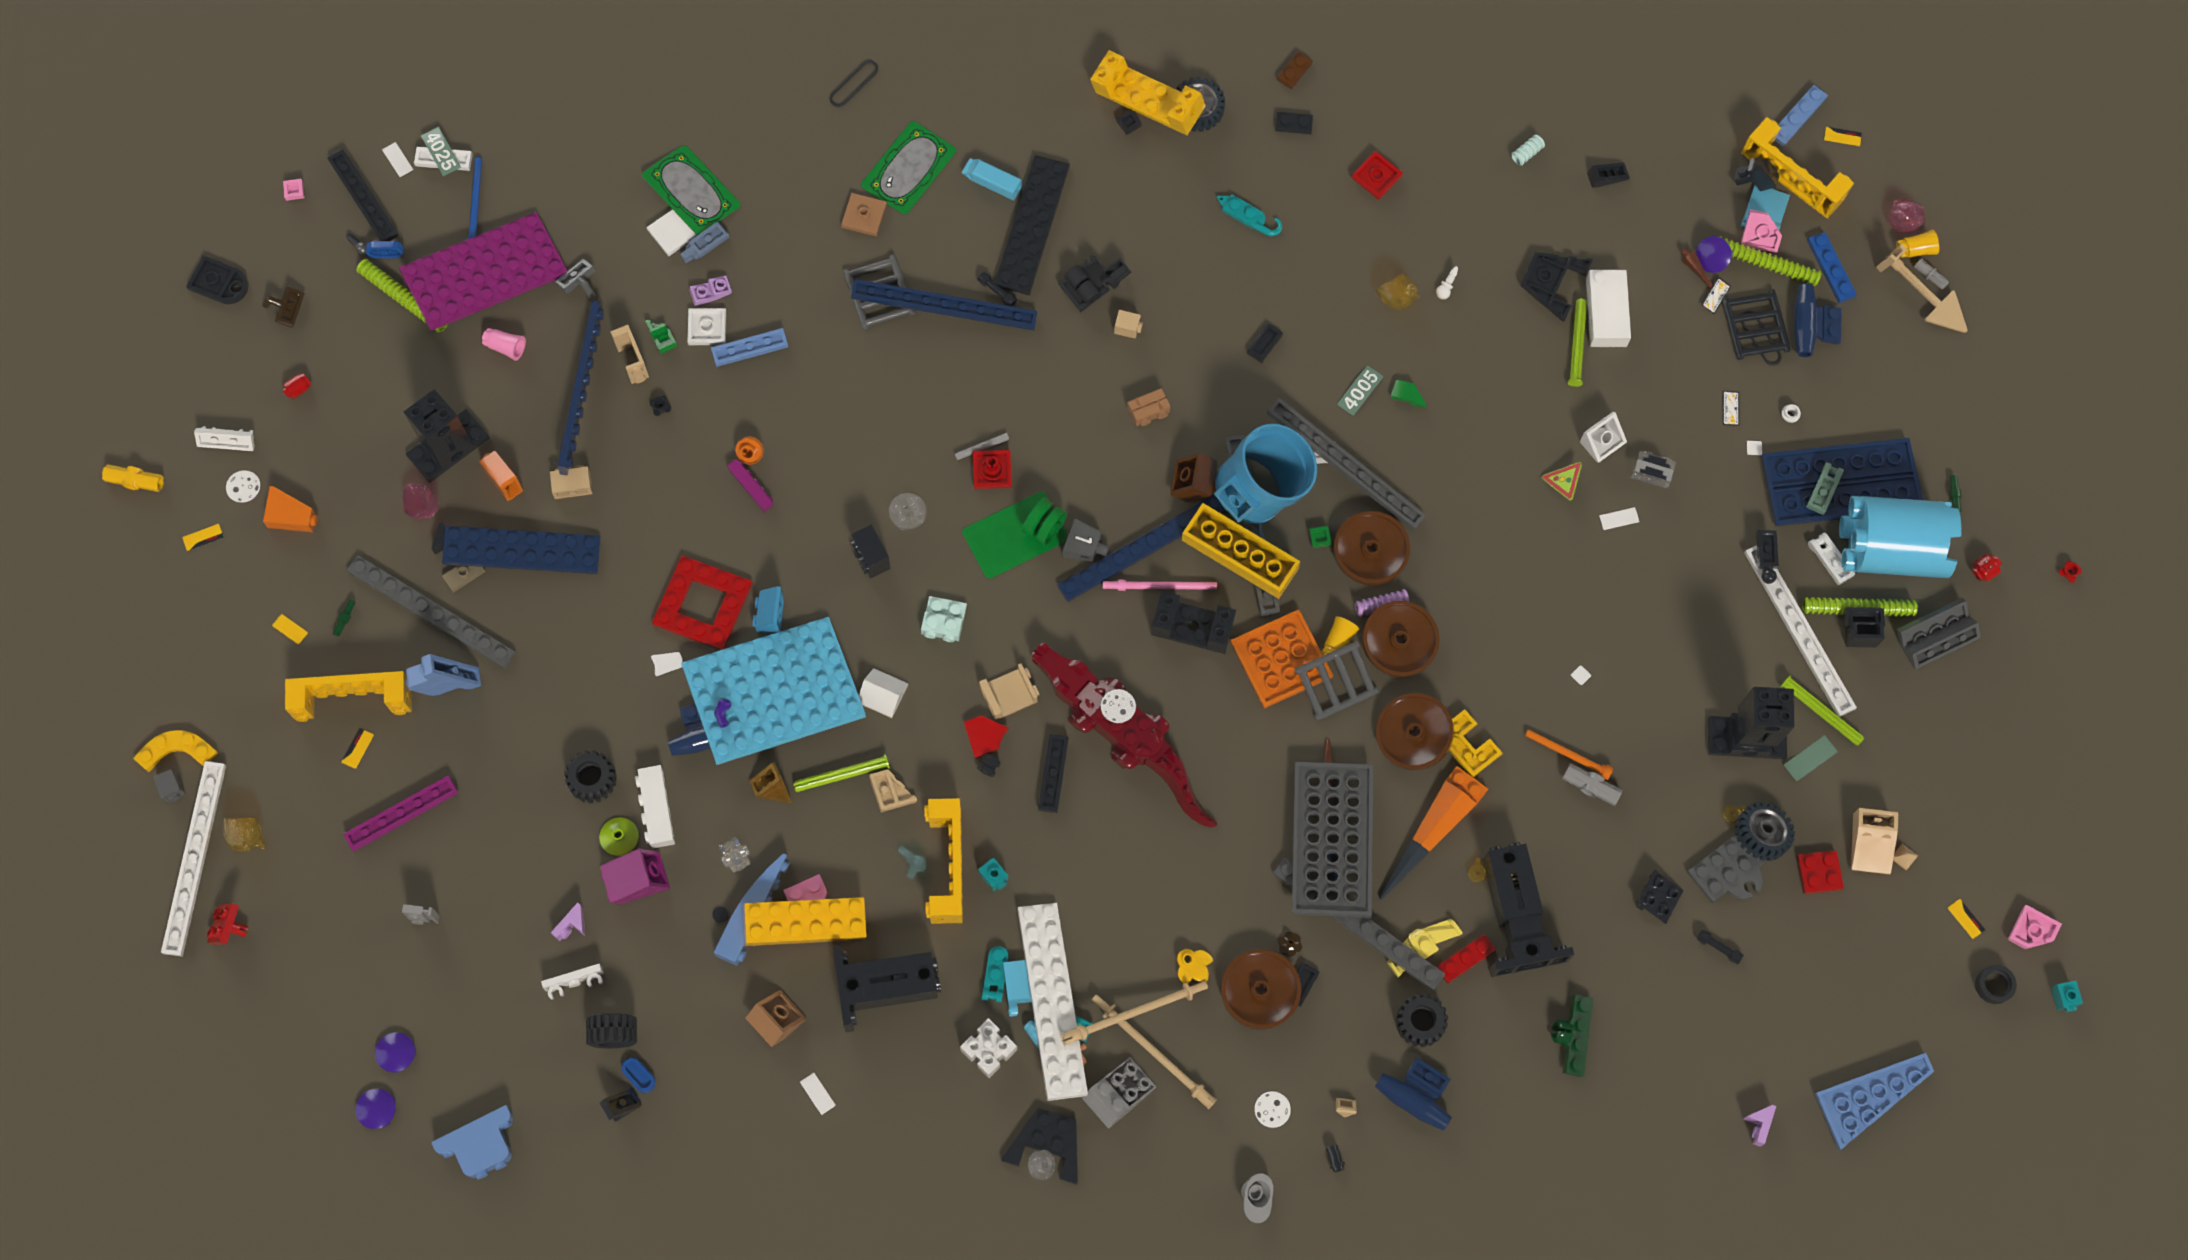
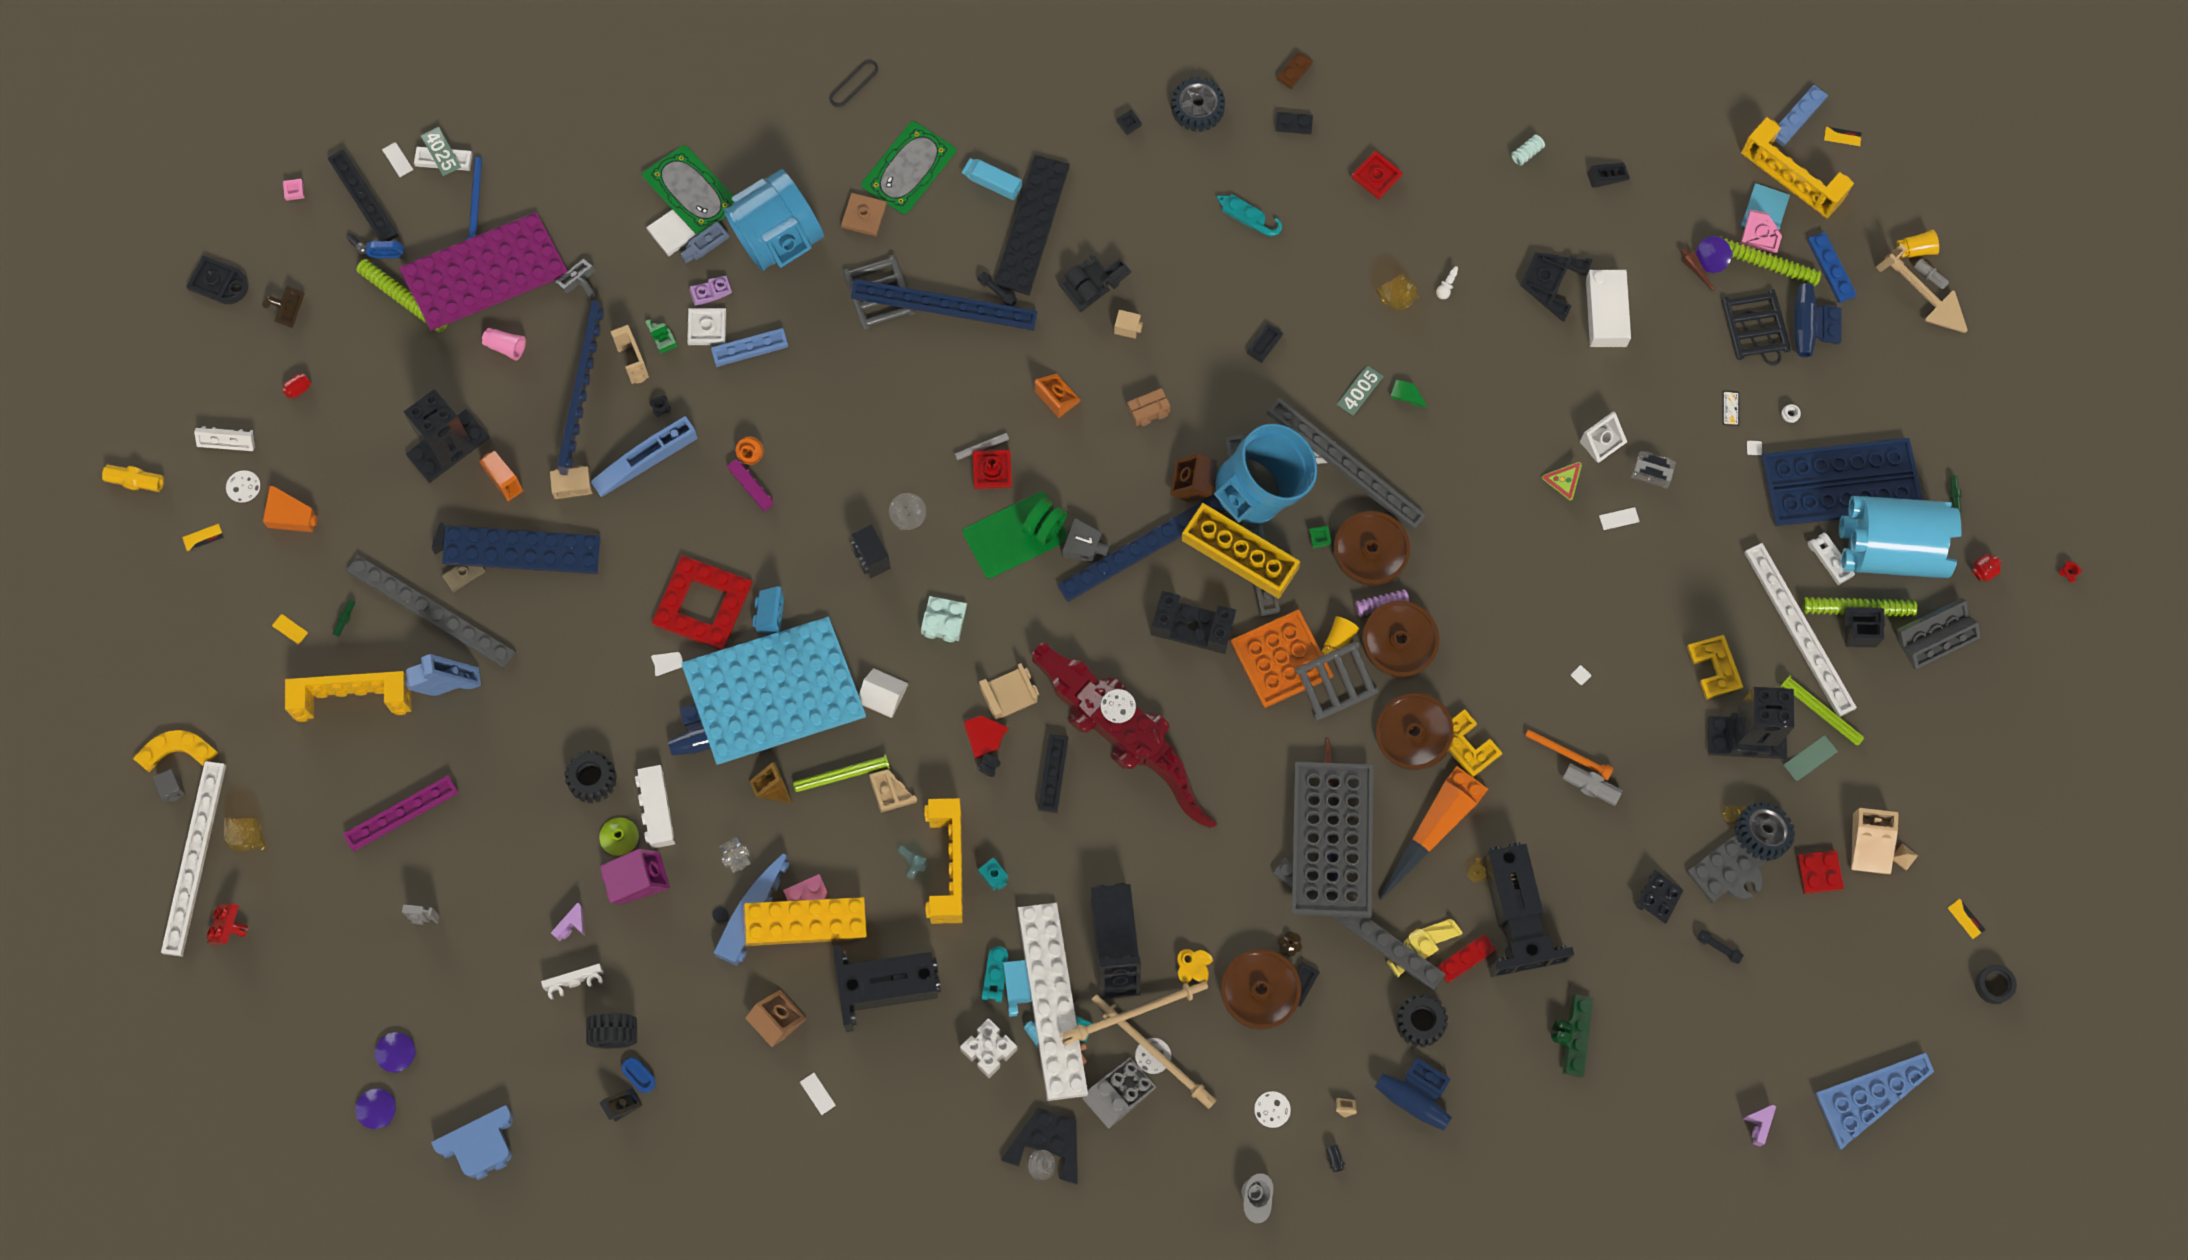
(357, 748): yellow sticker -> none
(419, 501): clear pink hair -> none
(645, 455): none -> medium blue slope
(720, 710): dark purple arm -> none
(773, 221): none -> dark azure cylinder
(1056, 394): none -> orange slope
(1116, 941): none -> black brick
(1122, 585): bright pink bar -> none
(1146, 95): yellow plate -> none
(1148, 1062): none -> clear sticker
(1578, 343): lime axle -> none
(1715, 295): sticker -> none
(1718, 652): none -> yellow plate
(1760, 171): black brick -> none
(1767, 554): black plate -> none
(1824, 489): sand green plate -> none
(1906, 215): clear pink hair -> none
(2033, 929): bright pink plate -> none
(2067, 996): teal brick -> none

